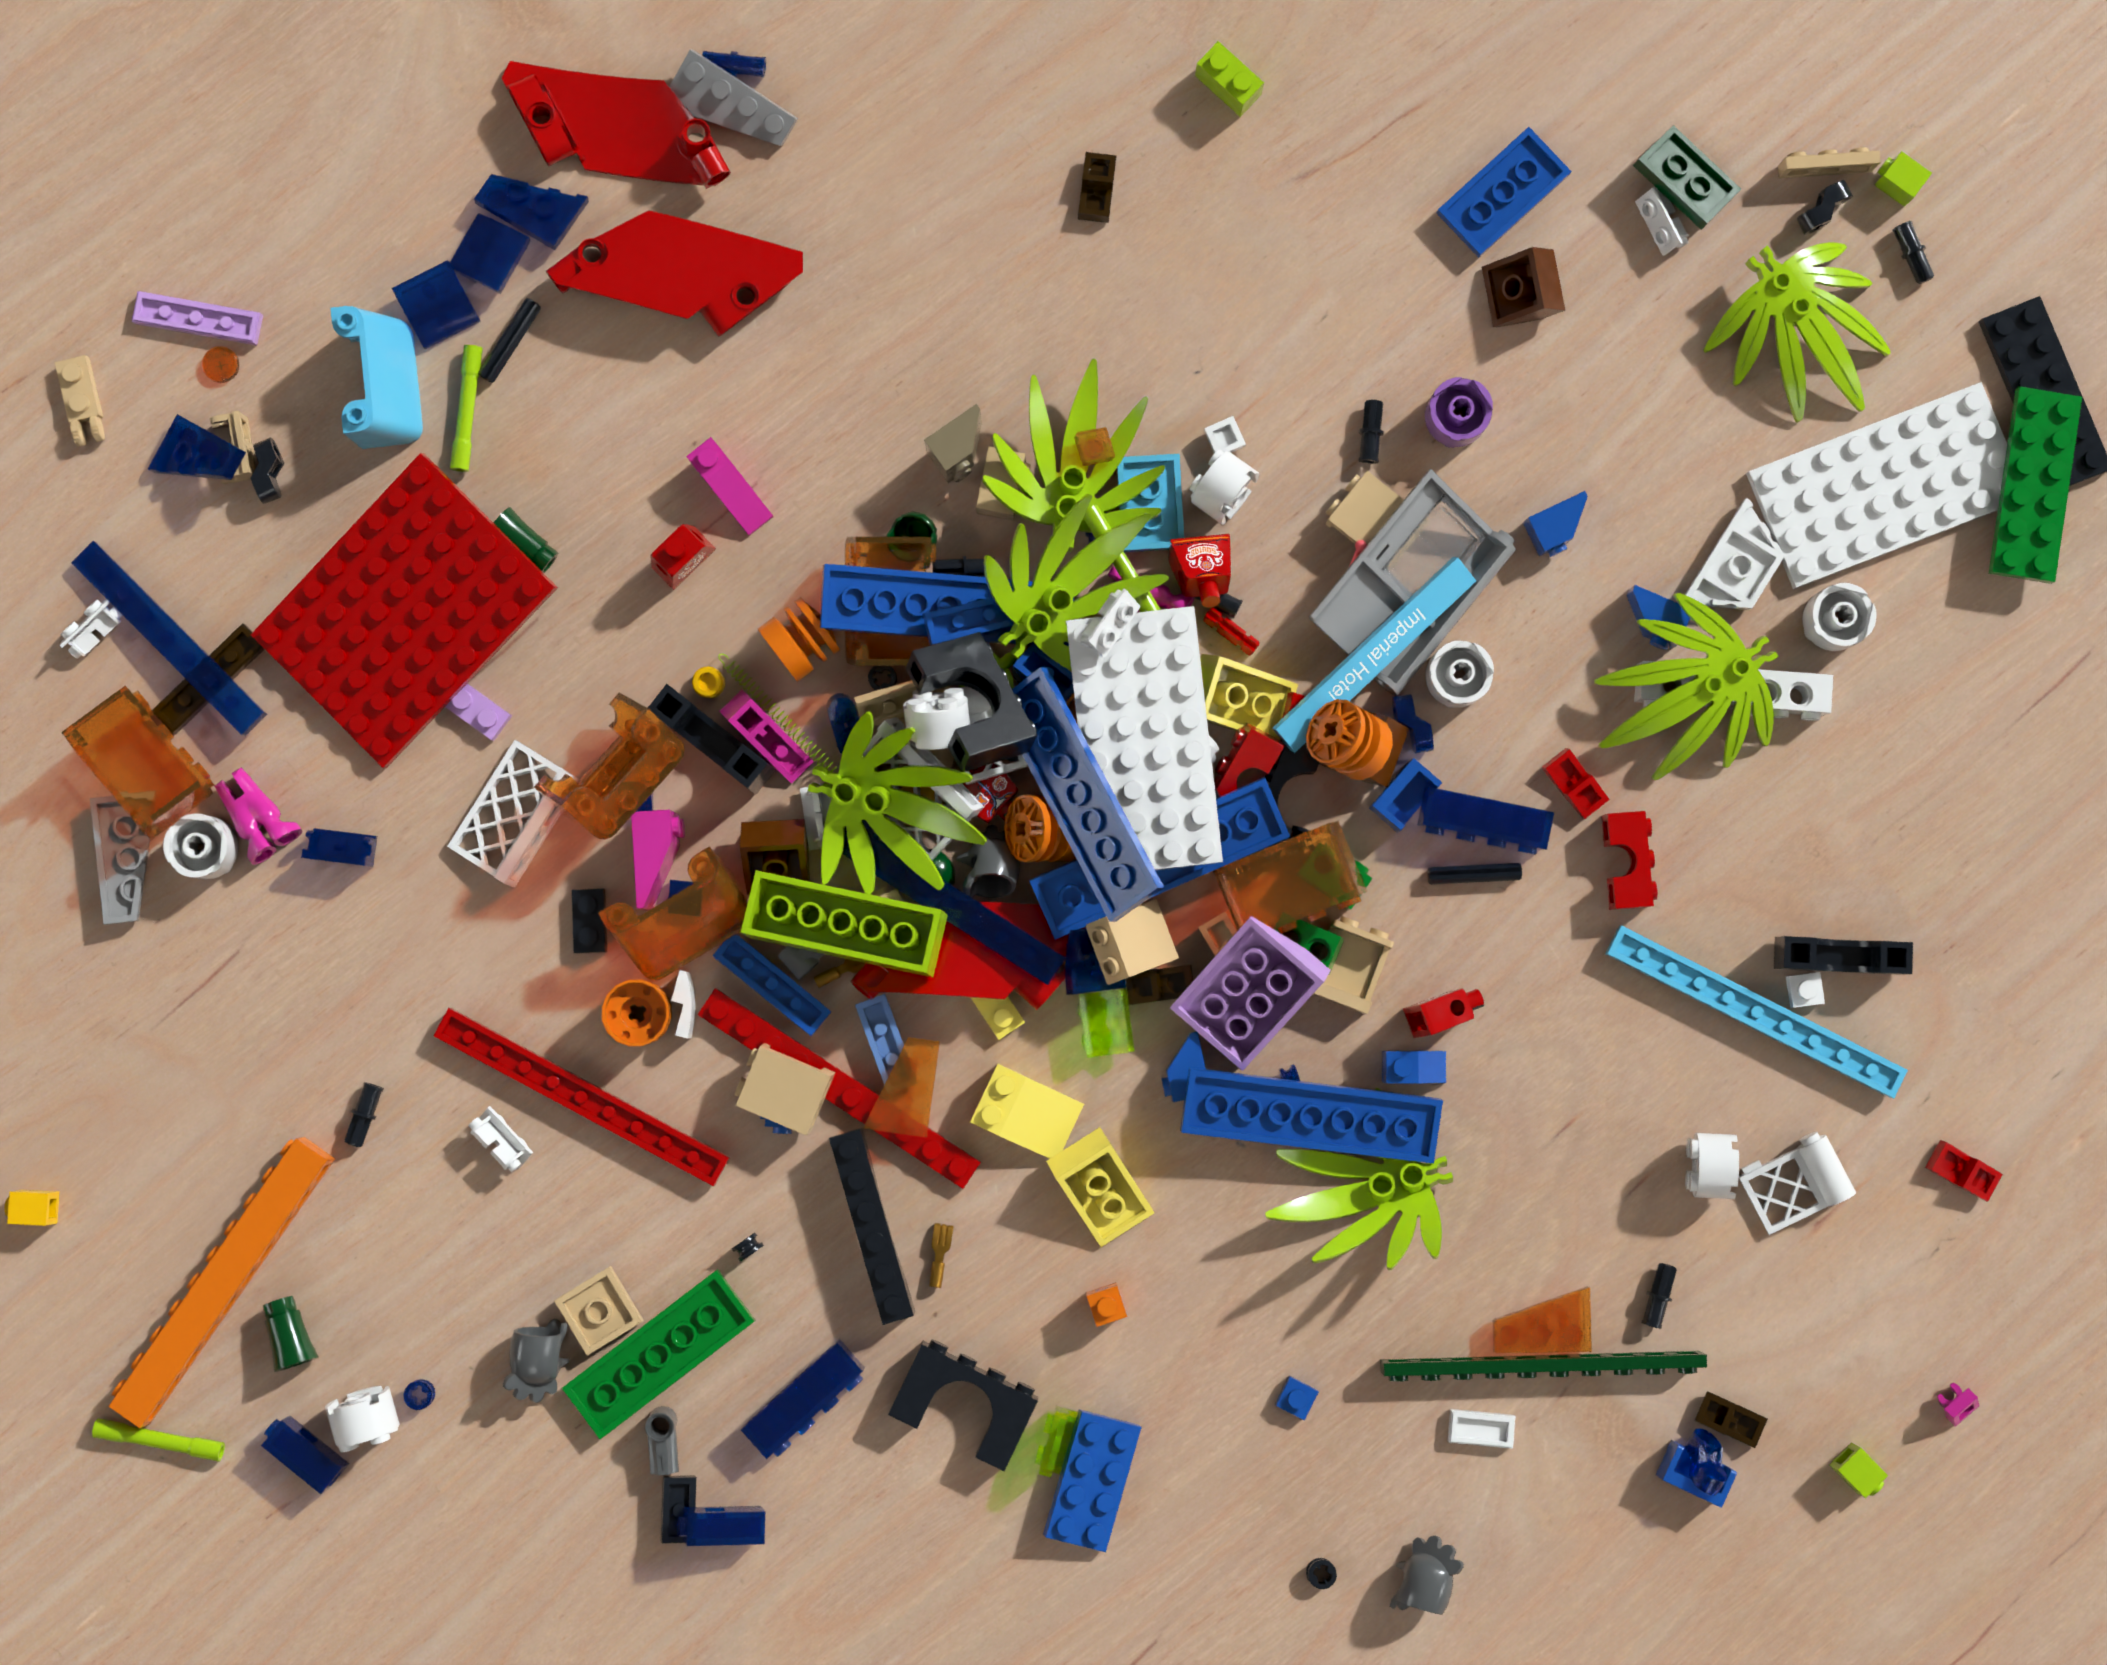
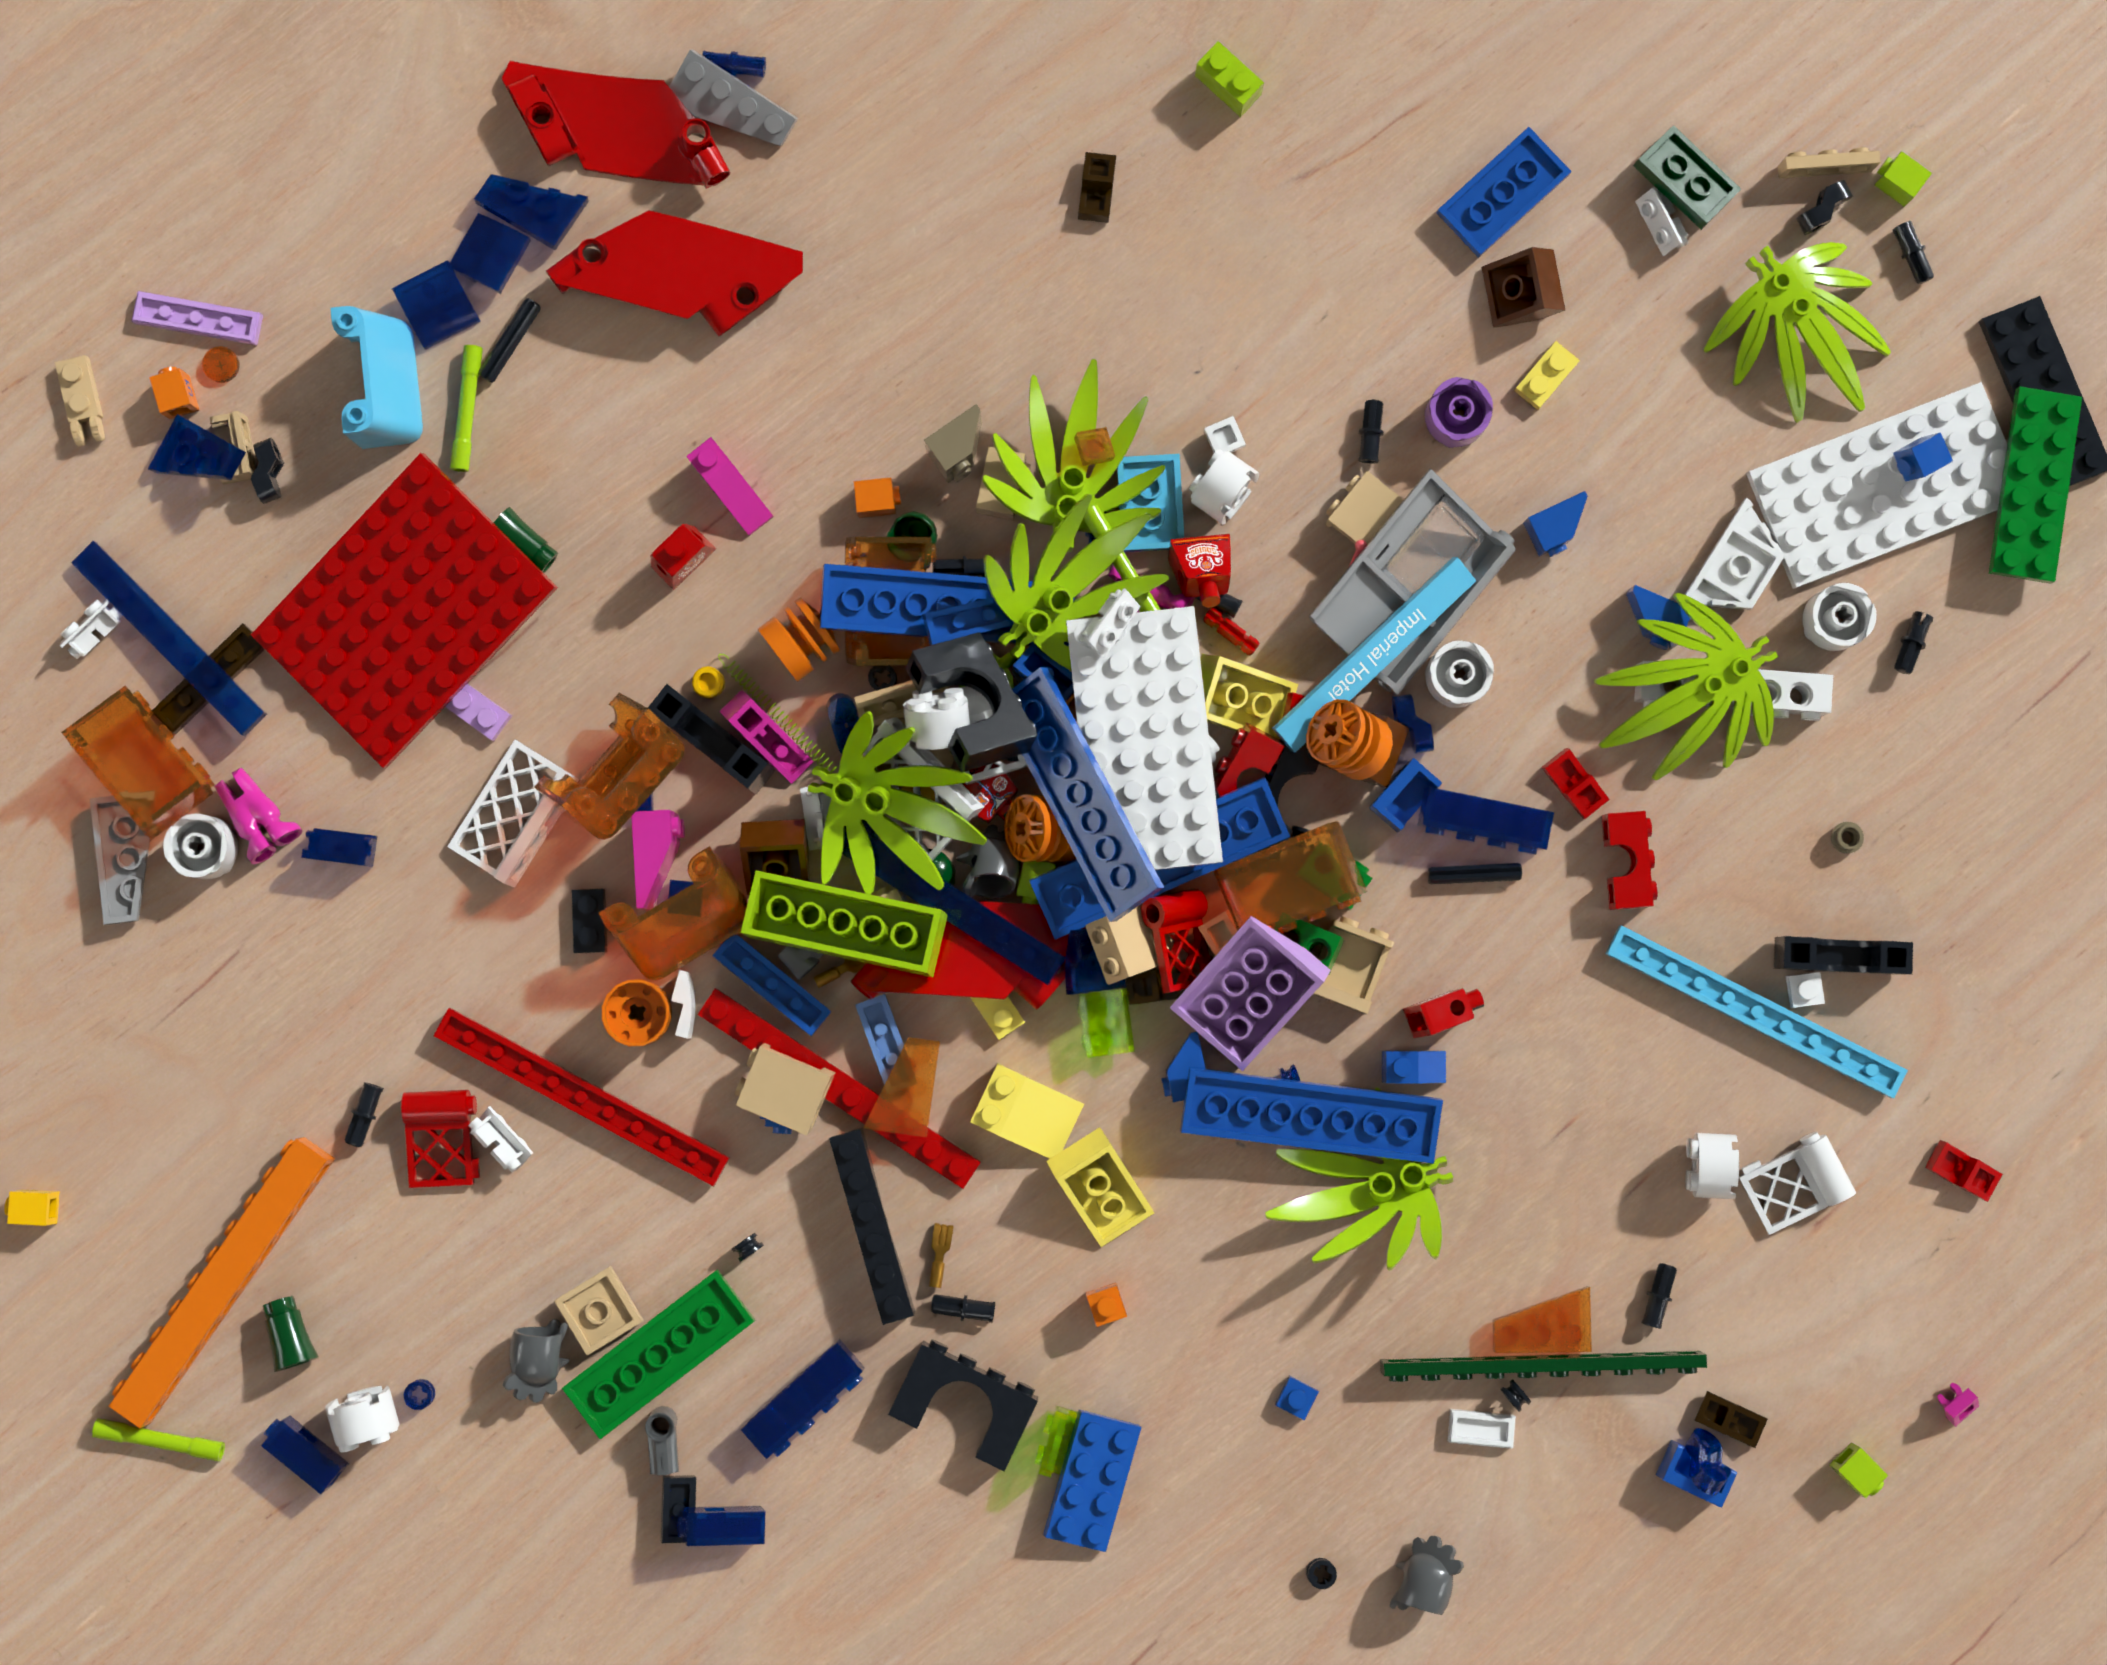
(174, 392): none -> orange brick
(437, 1112): none -> red piece
(876, 497): none -> orange brick
(963, 1308): none -> black axle
(1029, 871): none -> lime brick
(1171, 914): none -> red piece
(1515, 1395): none -> black bush
(1546, 375): none -> light yellow plate
(1856, 833): none -> dark tan plate
(1913, 643): none -> black axle
(1922, 457): none -> blue brick

